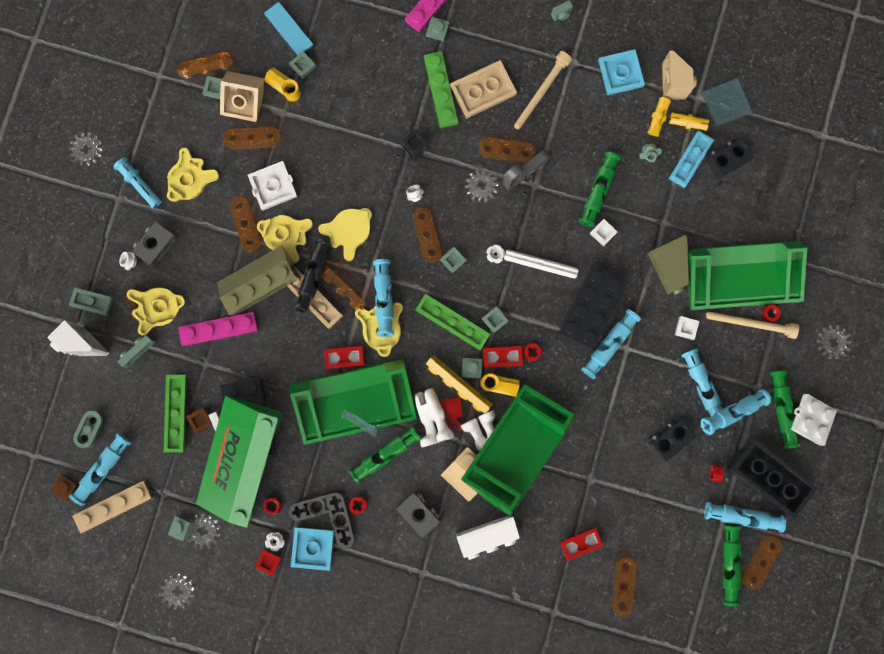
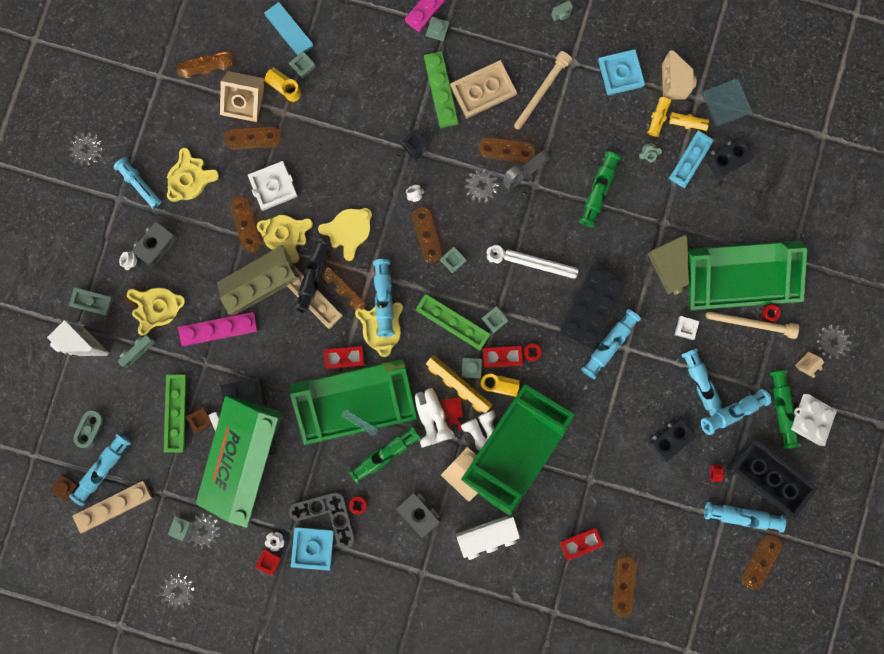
(212, 87): sand green plate -> none
(278, 503): red axle -> none
(603, 232): white plate -> none
(732, 559): green piece -> none
(810, 364): none -> tan tile

